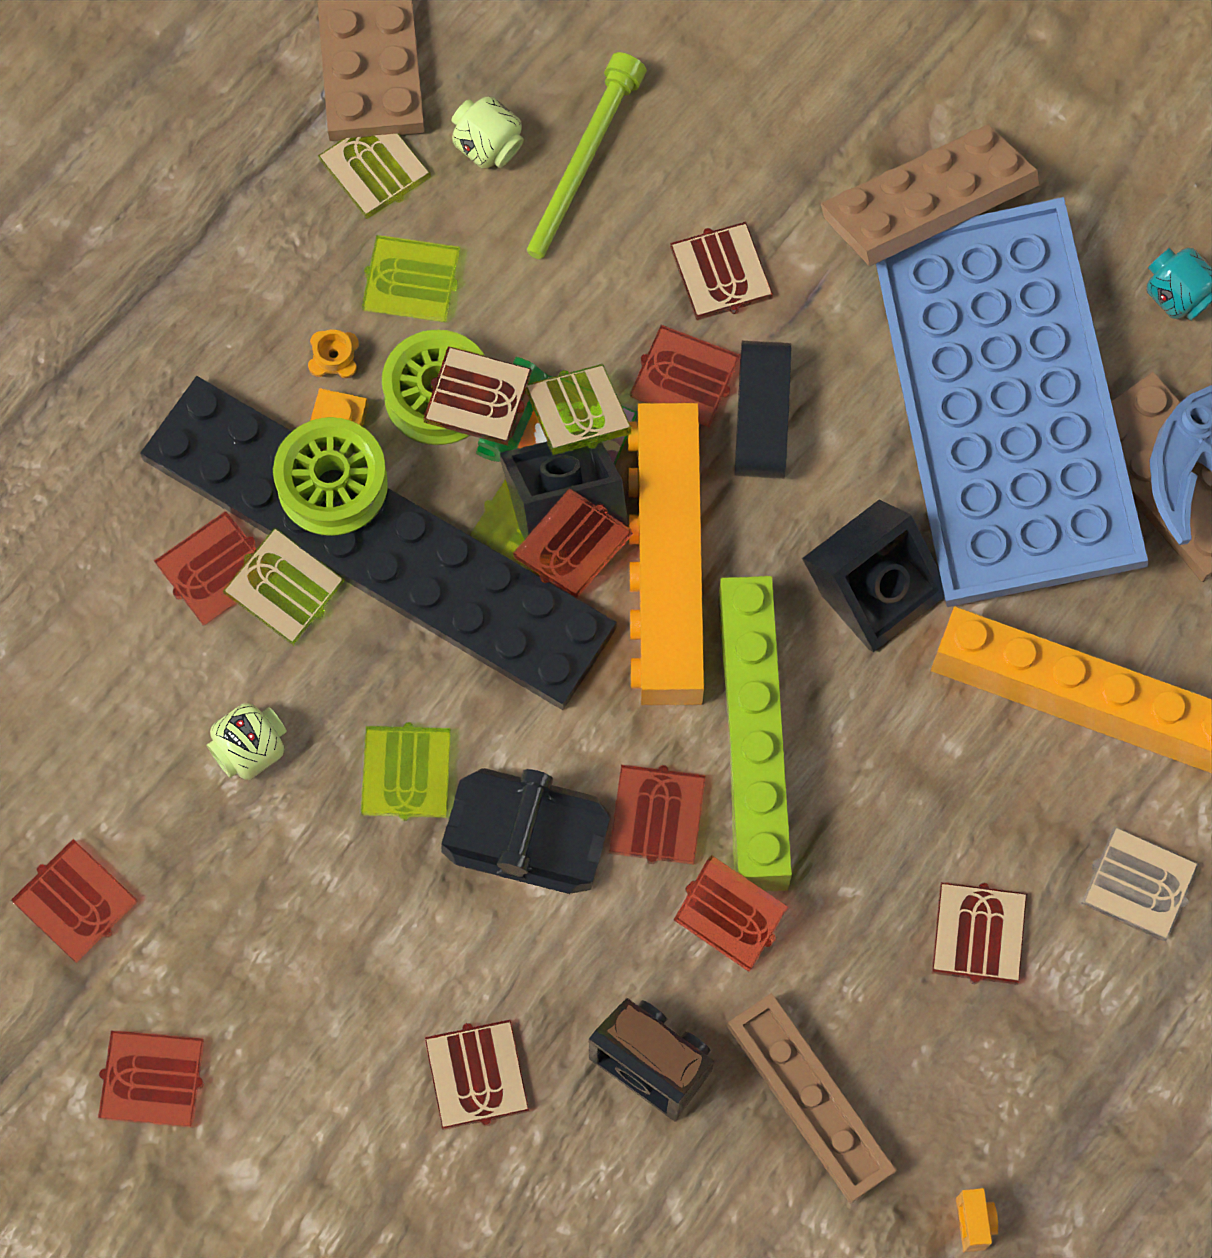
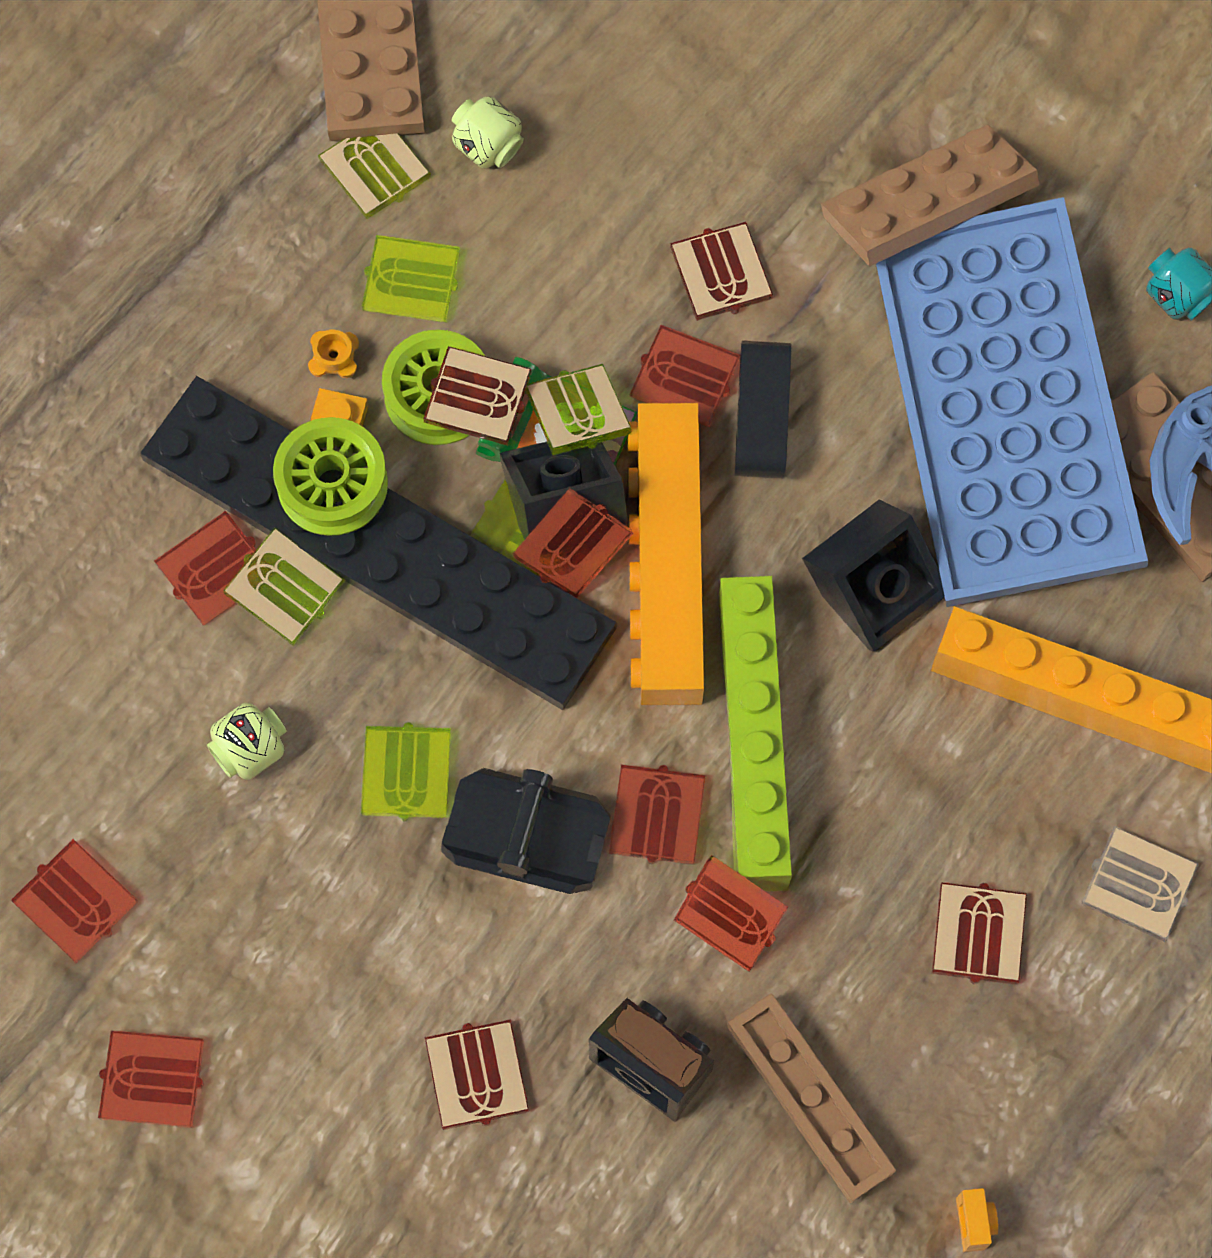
(622, 75): lime piece -> none

